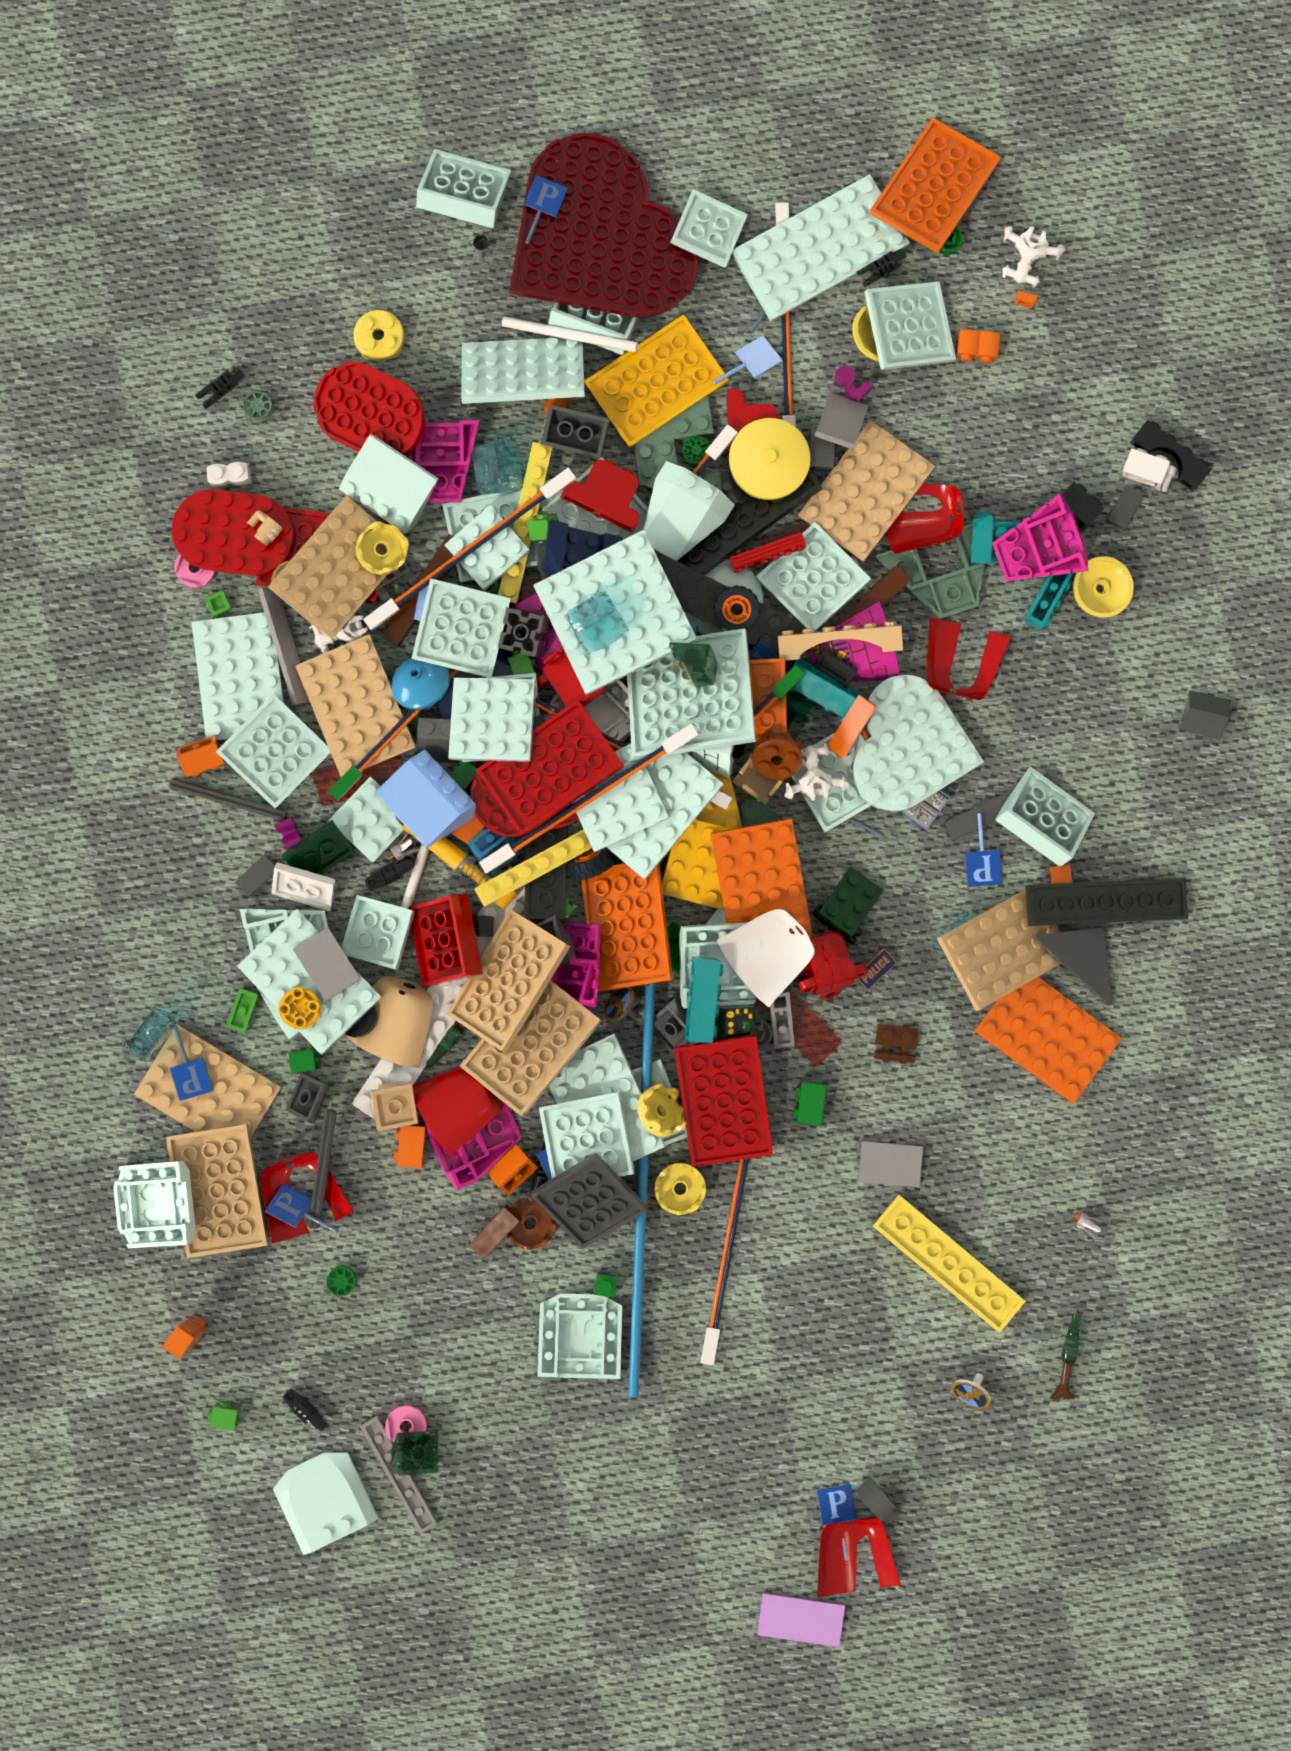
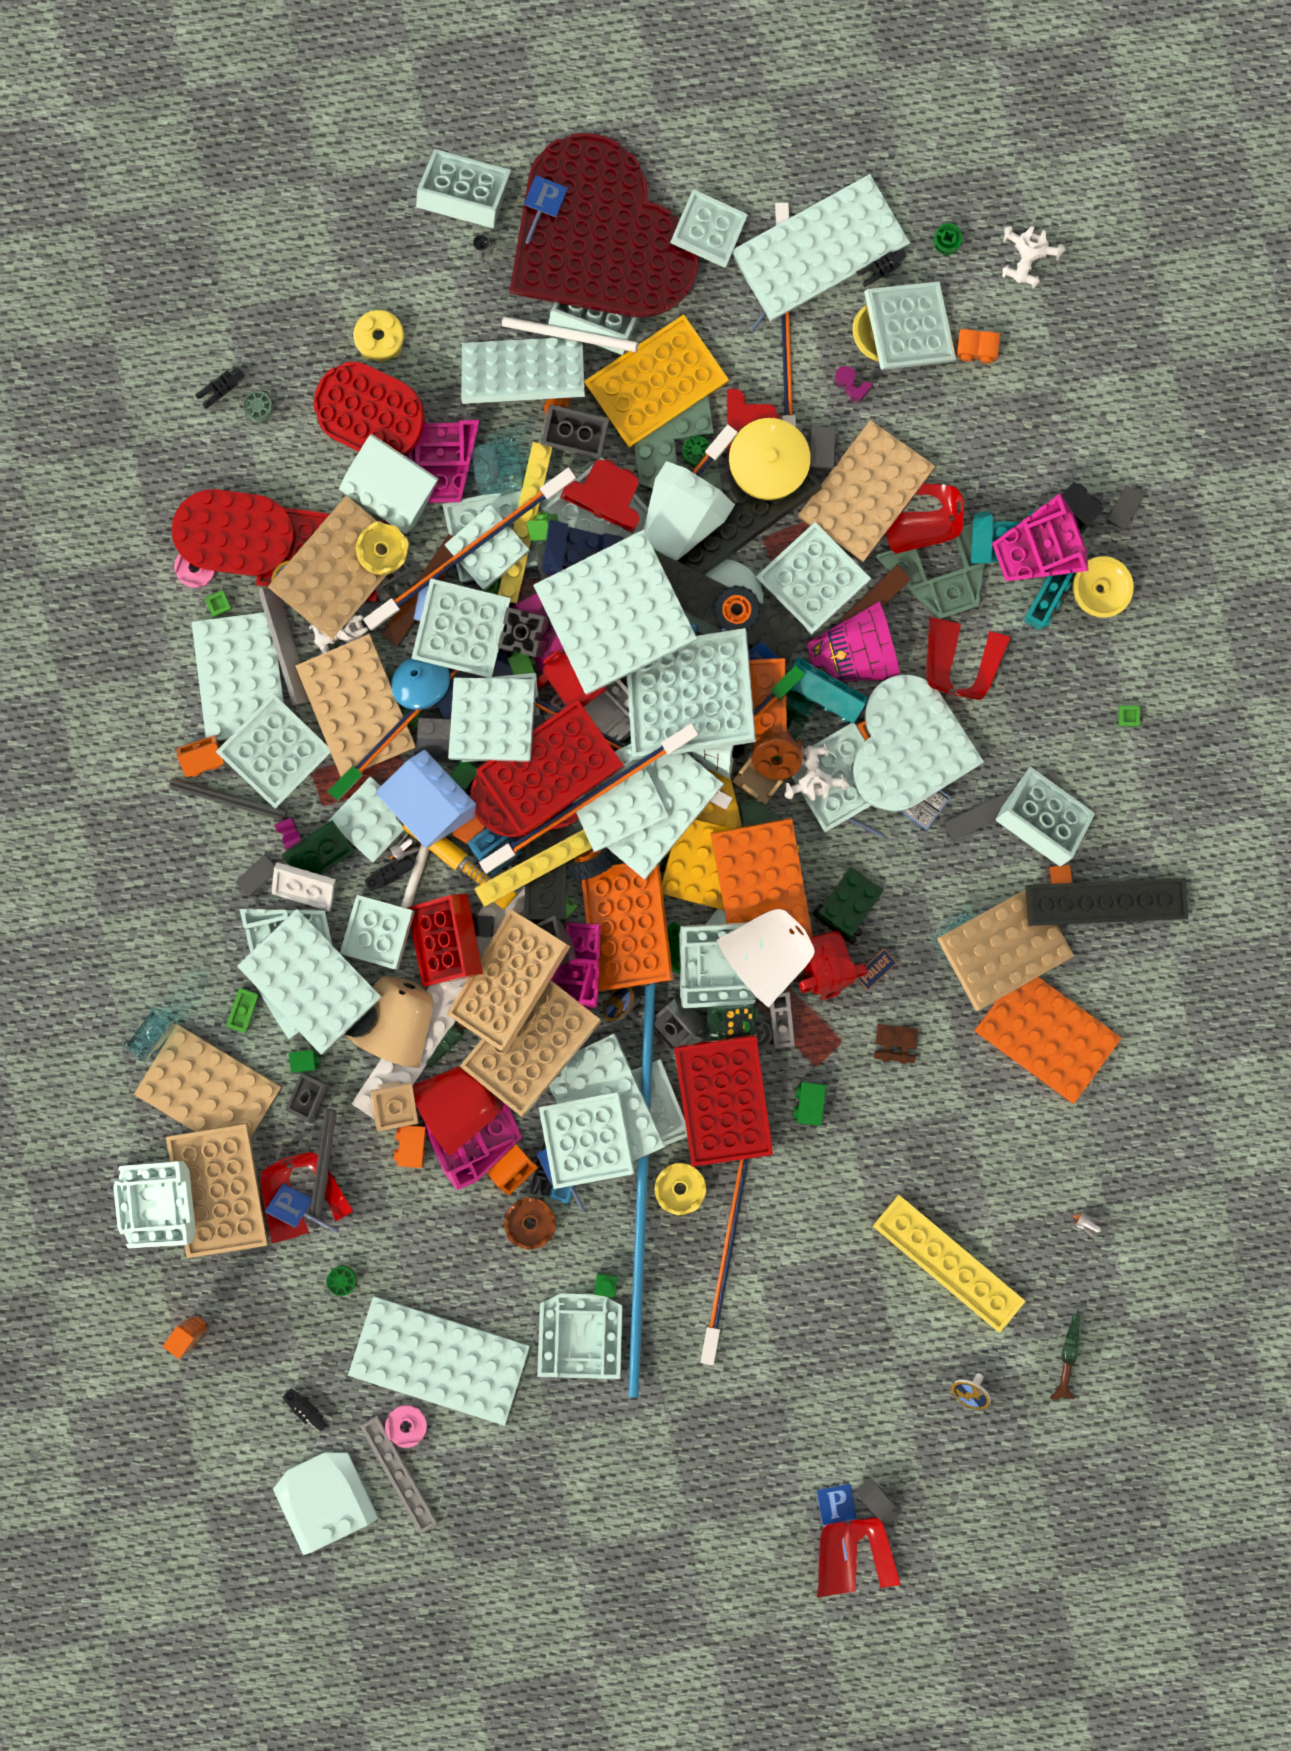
(191, 1077): blue piece -> none
(224, 1416): bright green brick -> none
(234, 474): white brick -> none
(268, 529): tan piece -> none
(300, 1008): yellow tile -> none
(326, 964): light grey tile -> none
(415, 1453): clear green slope -> none
(439, 1360): none -> light aqua plate
(495, 1231): reddish brown tile -> none
(589, 1200): dark grey plate -> none
(596, 622): clear light blue piece -> none
(665, 1101): light yellow plate -> none
(696, 662): clear green slope -> none
(702, 999): teal brick -> none
(756, 357): light blue piece -> none
(768, 552): red piece -> none
(801, 1619): lavender tile -> none
(835, 667): black tile -> none
(841, 421): light grey tile -> none
(851, 726): orange slope -> none
(887, 637): tan arch -> none
(890, 1164): light grey tile -> none
(935, 185): orange plate -> none
(983, 866): blue piece -> none
(1025, 299): orange tile -> none
(1083, 956): dark grey tile -> none
(1128, 716): none -> bright green plate
(1149, 469): white hinge -> none
(1191, 469): black arch -> none
(1205, 715): dark grey slope -> none

